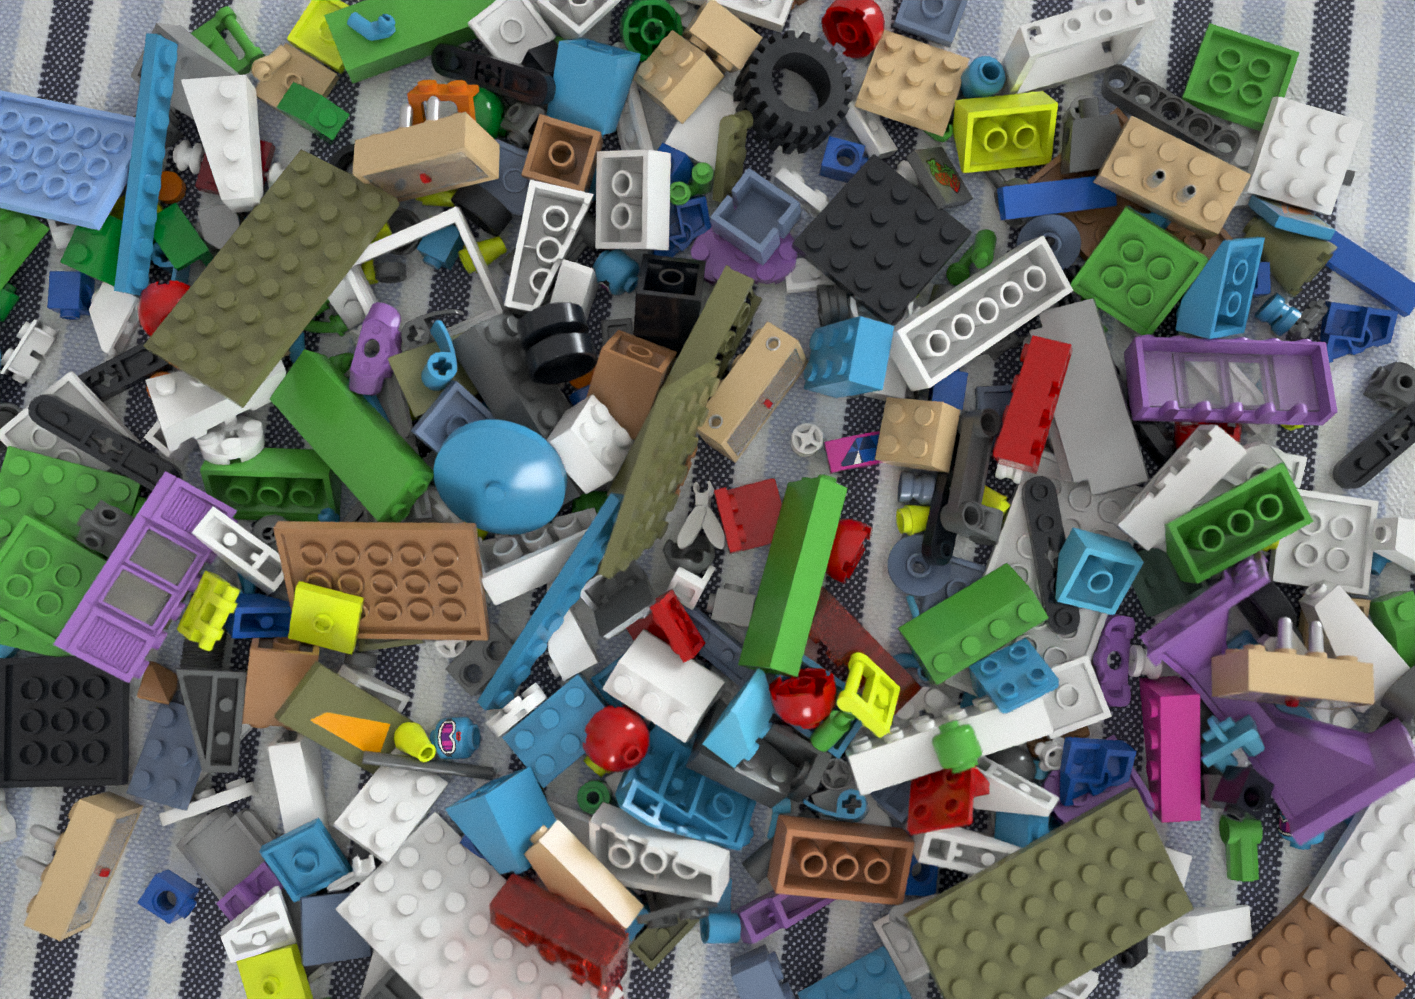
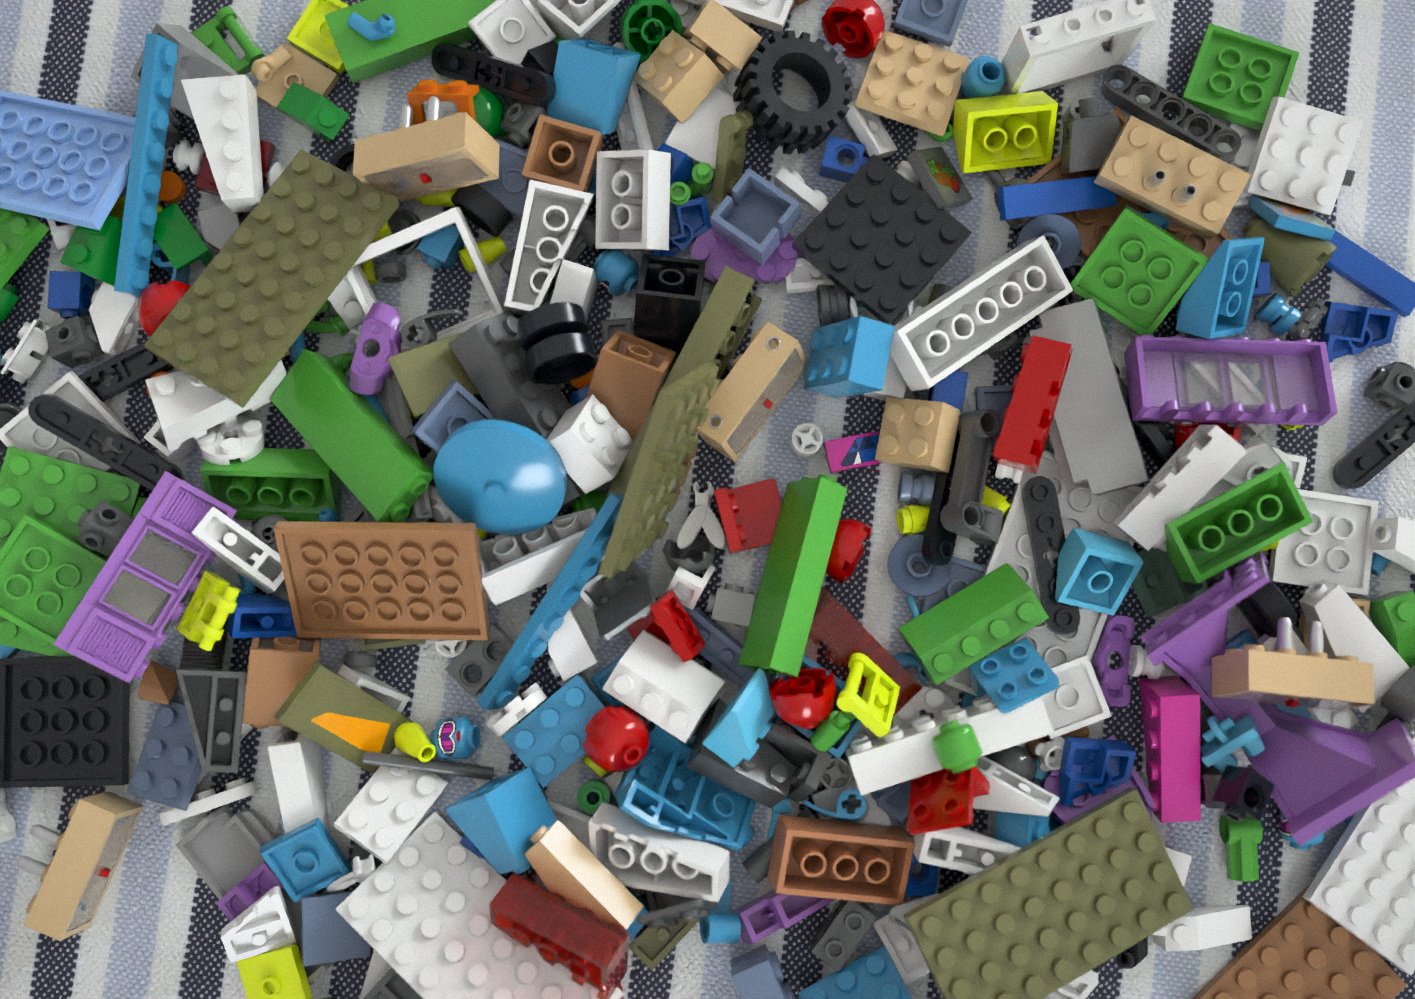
(73, 342): none -> dark grey brick
(156, 901): blue brick -> none
(325, 617): neon yellow plate -> none
(442, 360): dark azure panel -> none
(842, 932): none -> dark grey brick
(979, 253): bright green plant -> none

